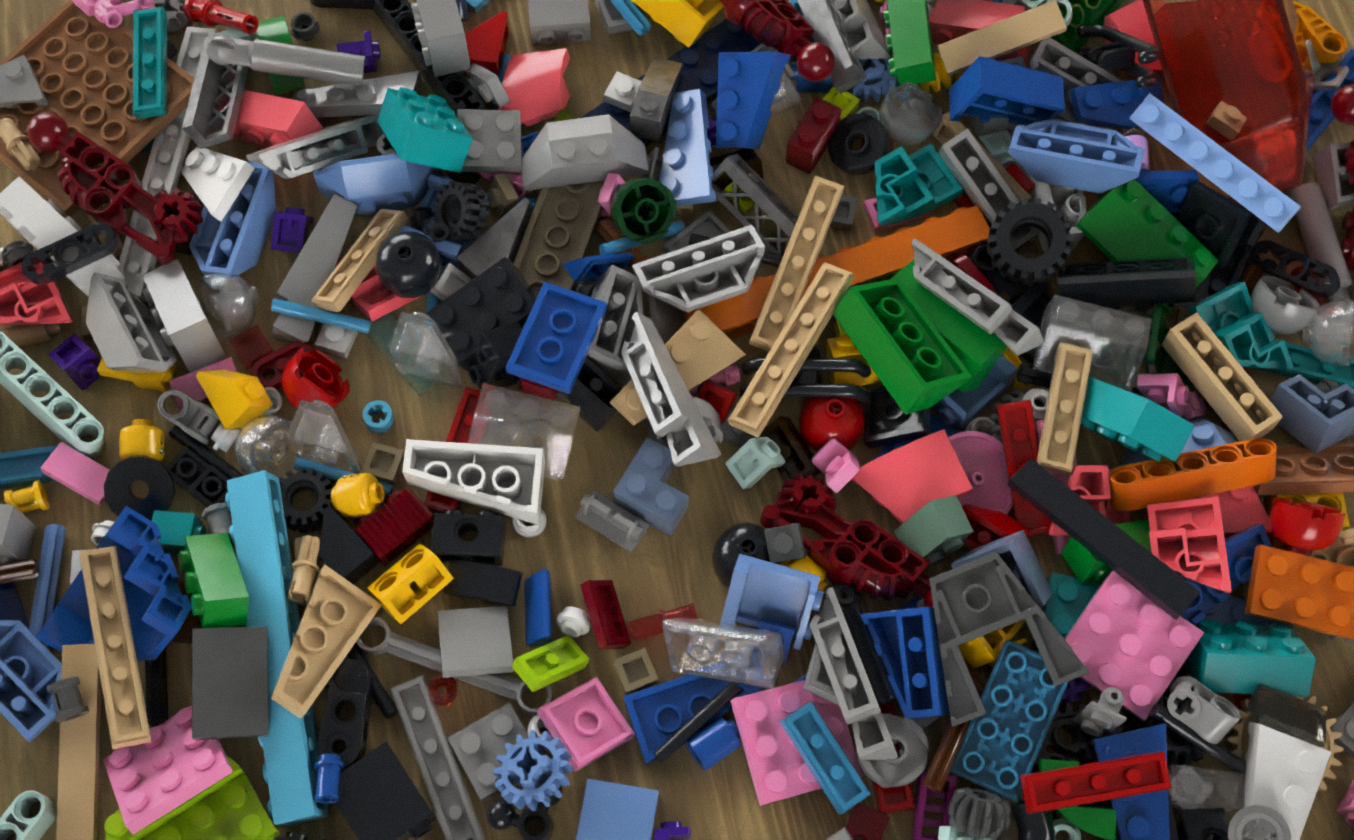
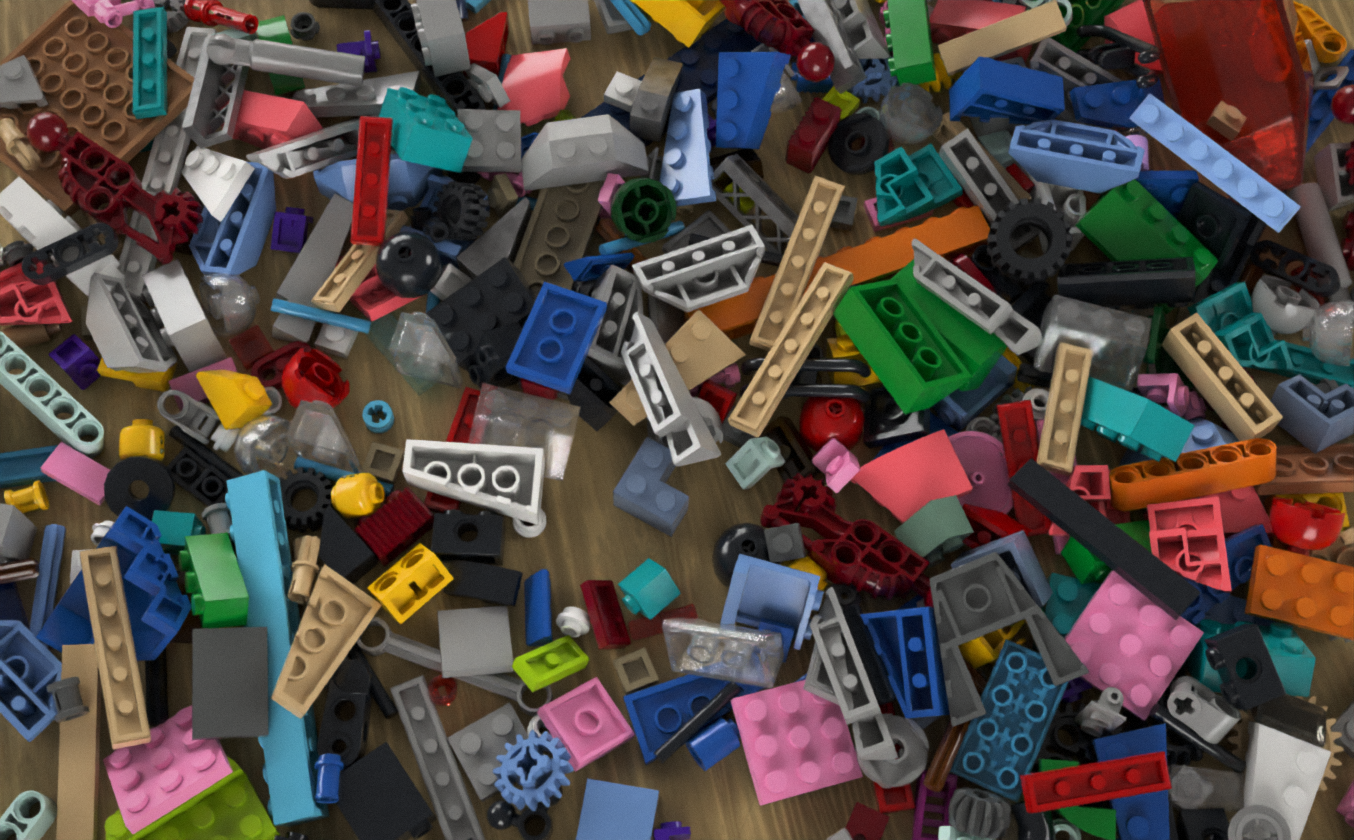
(372, 181): none -> red tile
(611, 520): light grey hinge -> none
(648, 589): none -> teal brick
(825, 758): dark azure tile -> none
(1261, 680): none -> black brick

